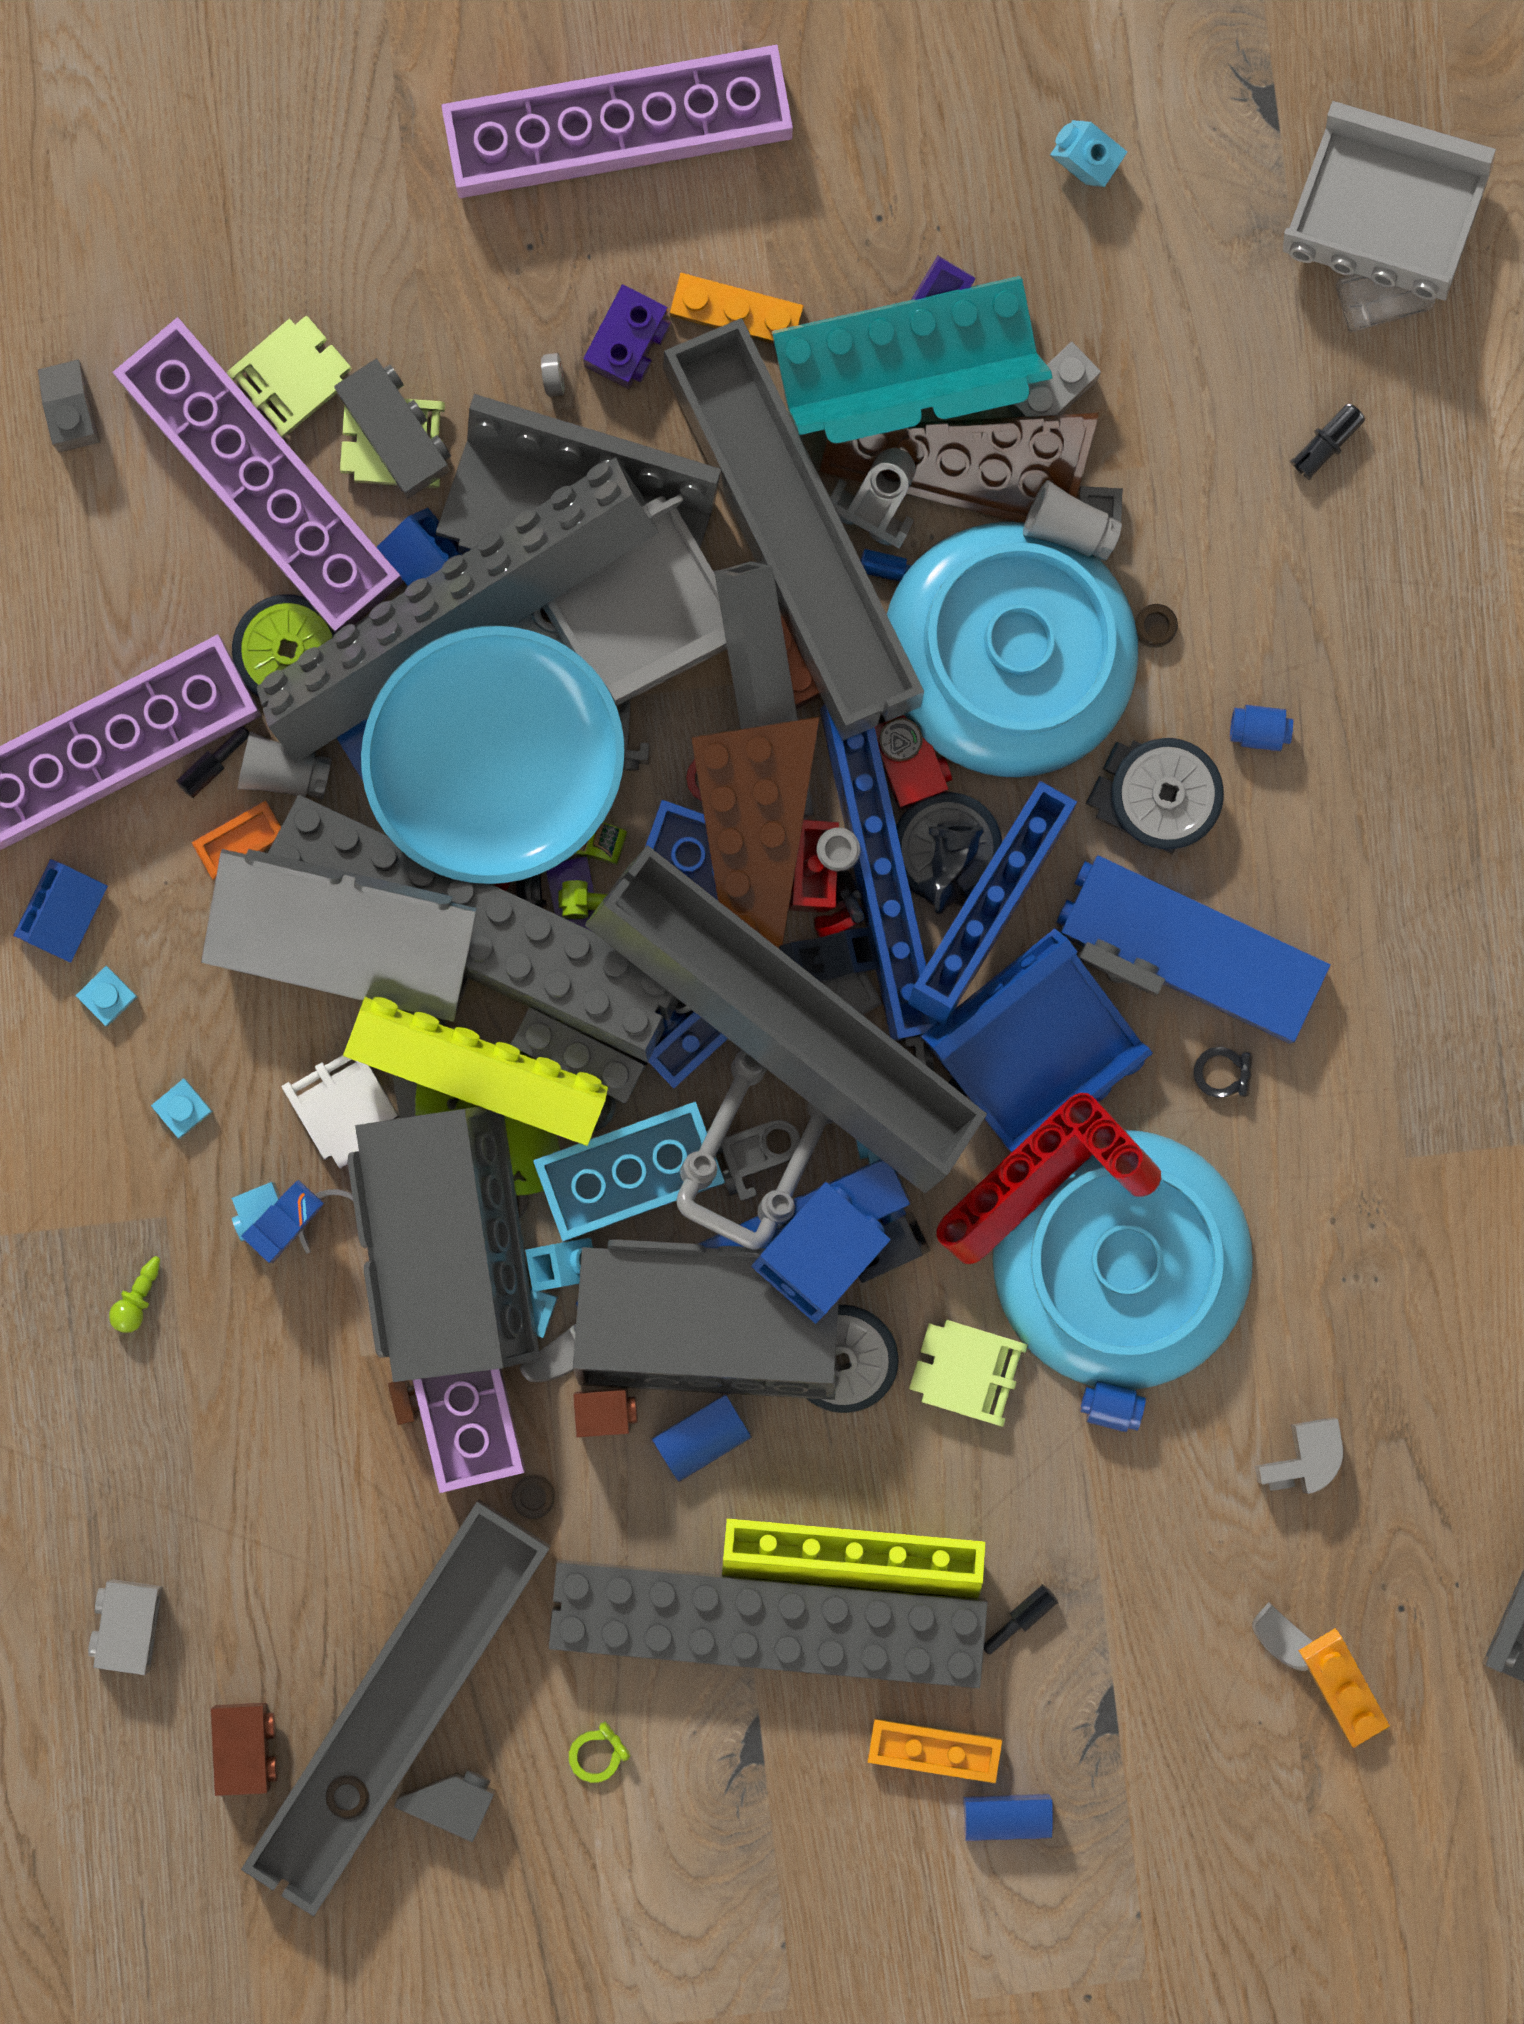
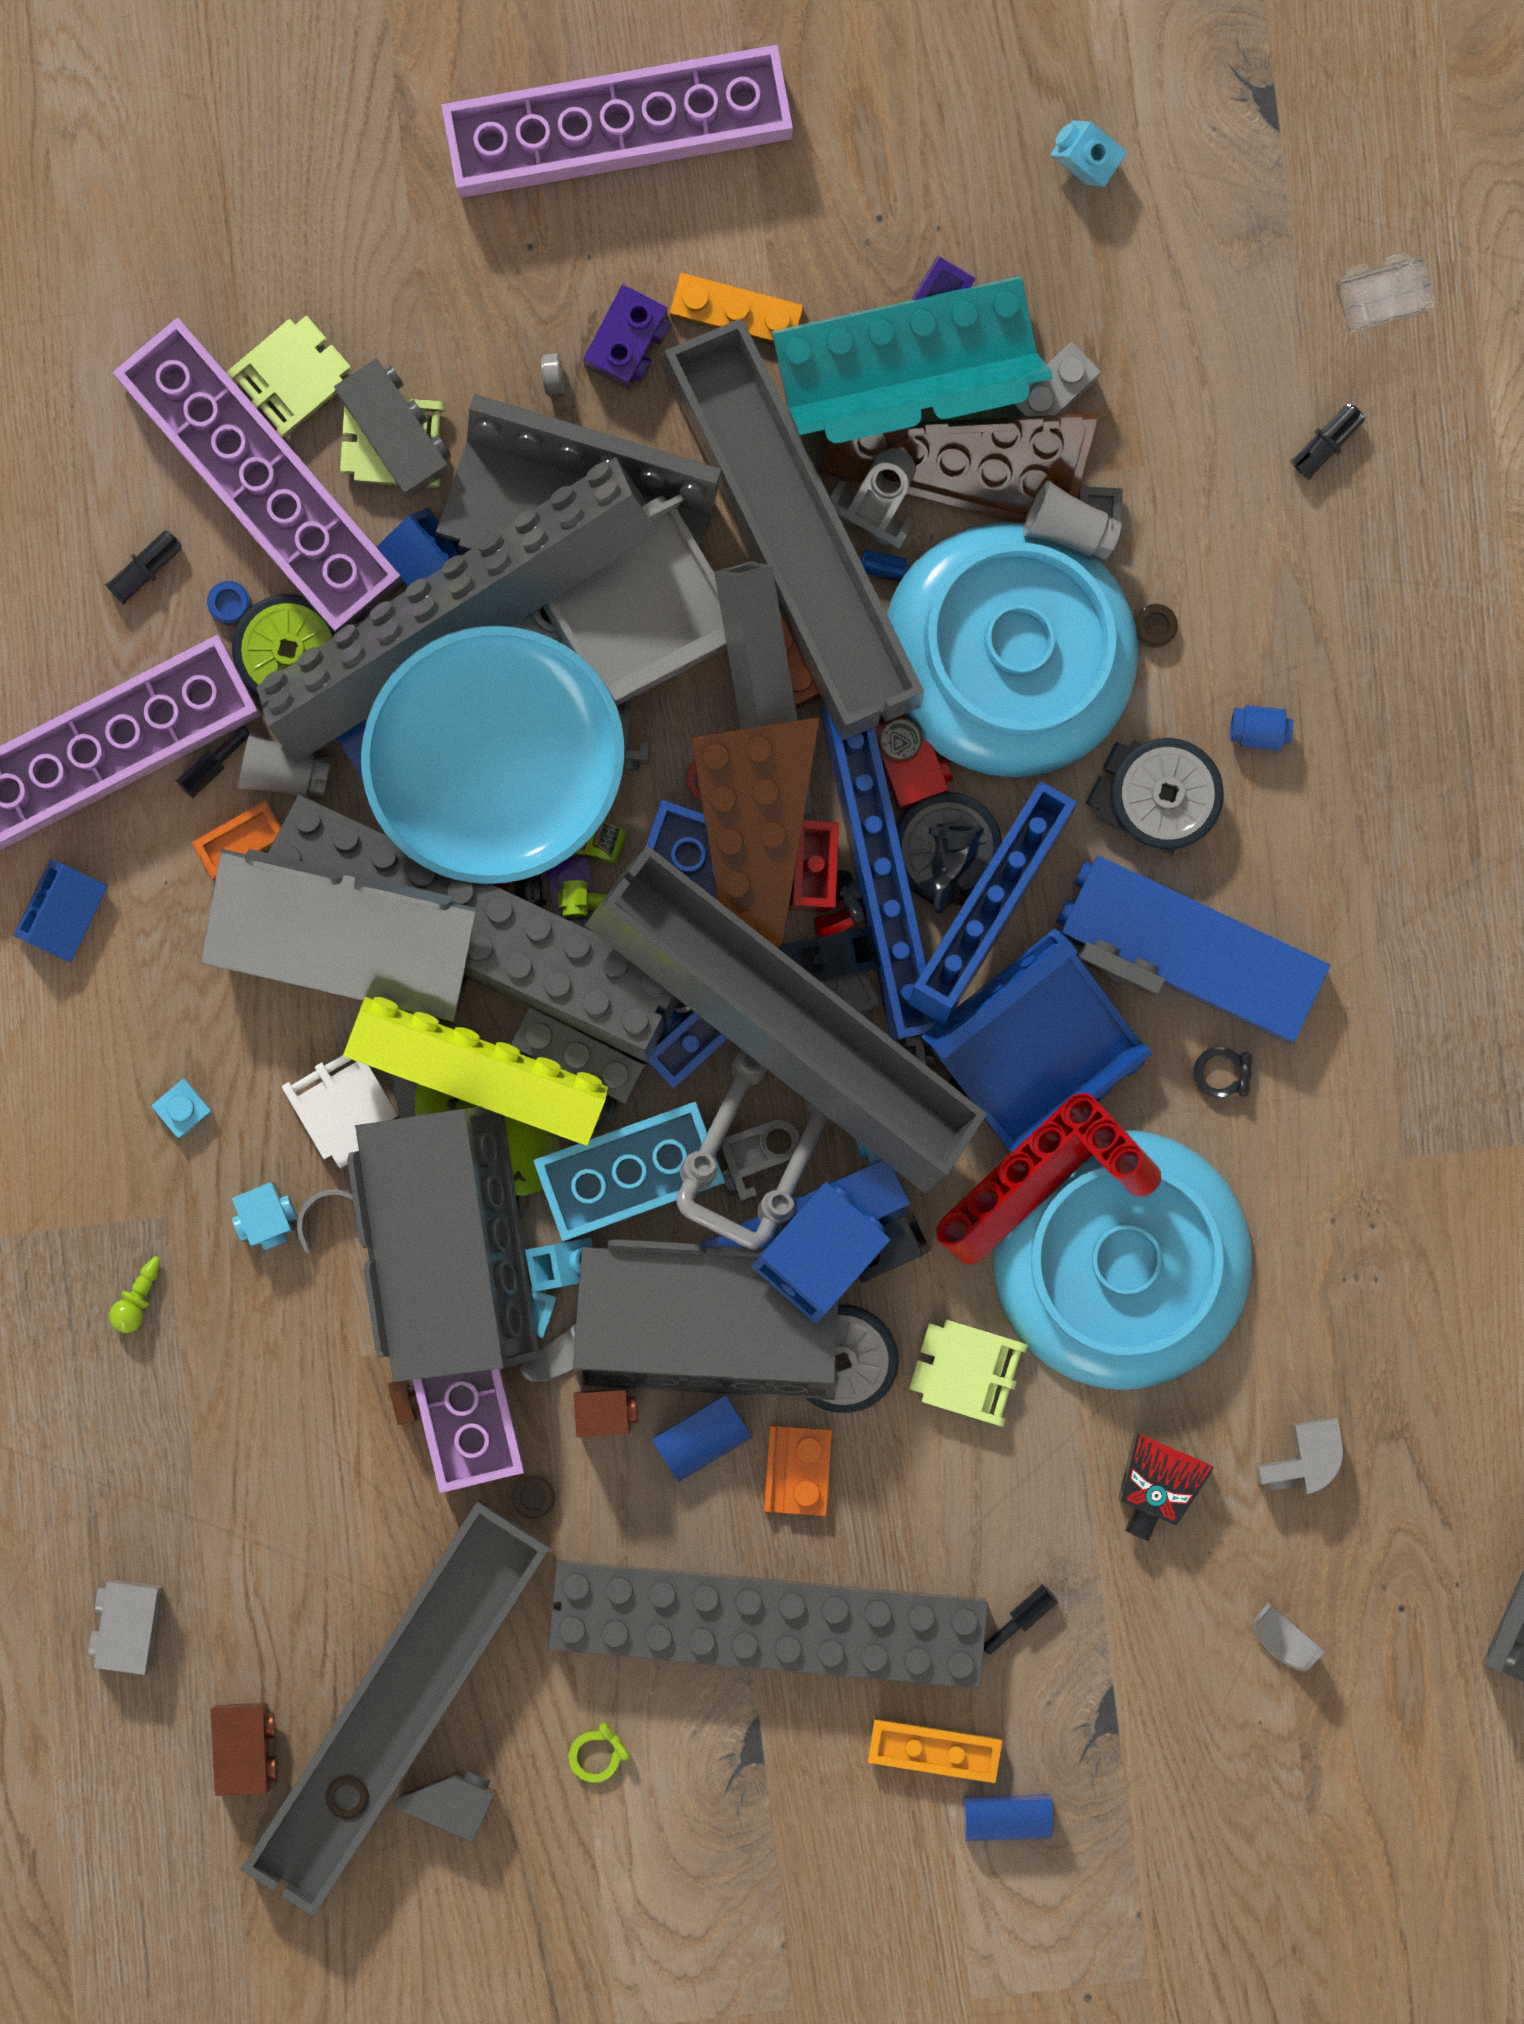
(67, 406): dark grey slope -> none
(106, 996): medium azure plate -> none
(144, 566): none -> black axle
(228, 602): none -> blue tile
(283, 1221): blue leg -> none
(798, 1470): none -> orange plate
(838, 849): light grey tile -> none
(853, 1558): neon yellow brick -> none
(1113, 1407): blue brick -> none
(1159, 1484): none -> torso
(1344, 1688): light orange plate -> none
(1389, 201): light grey panel -> none

